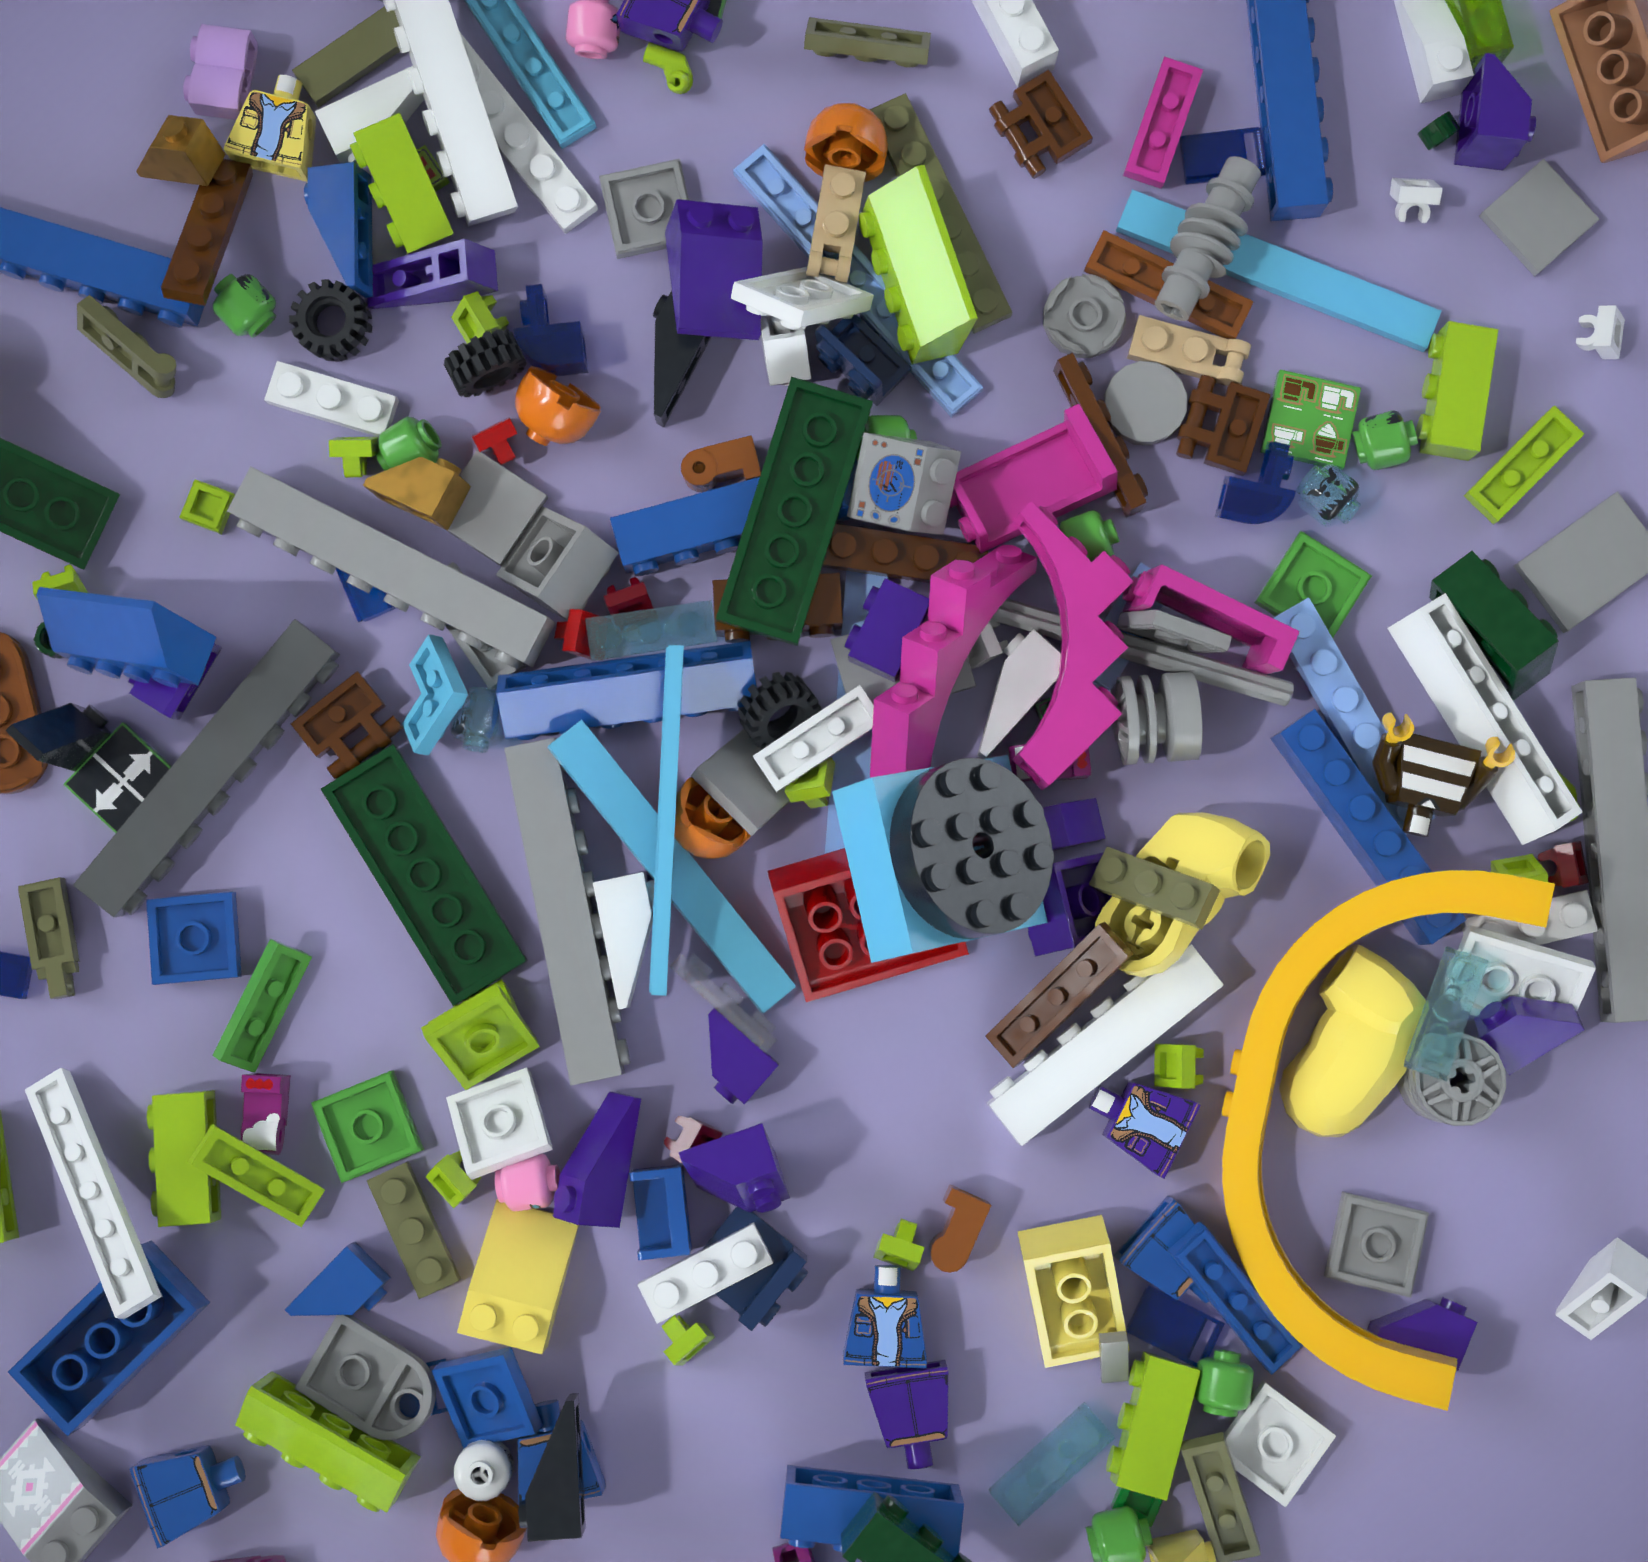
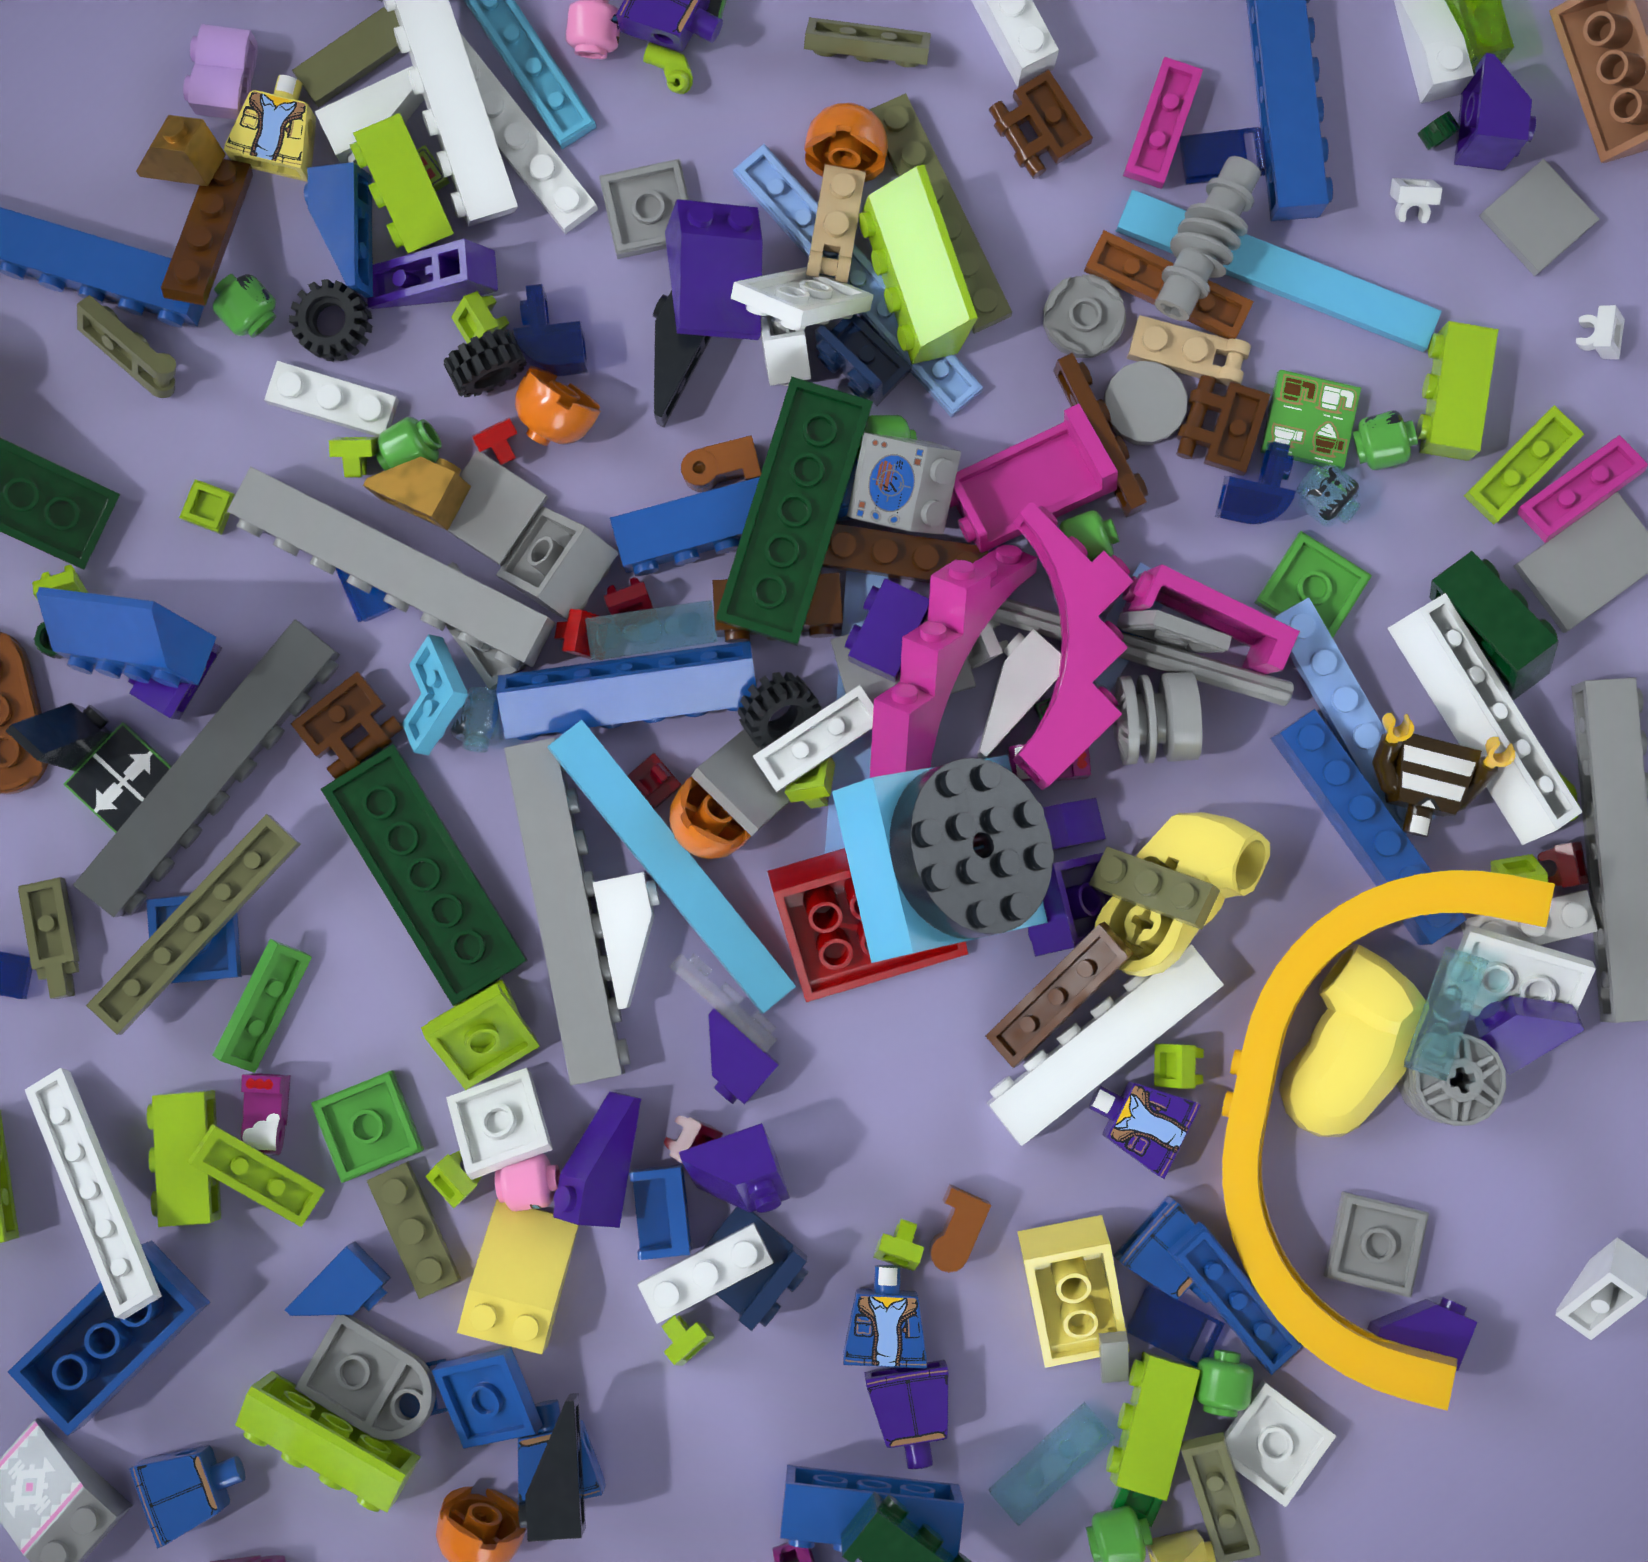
(193, 924): none -> olive plate
(490, 1456): white head -> none
(654, 780): none -> dark red tile
(666, 820): medium azure tile -> none
(1582, 488): none -> dark pink plate

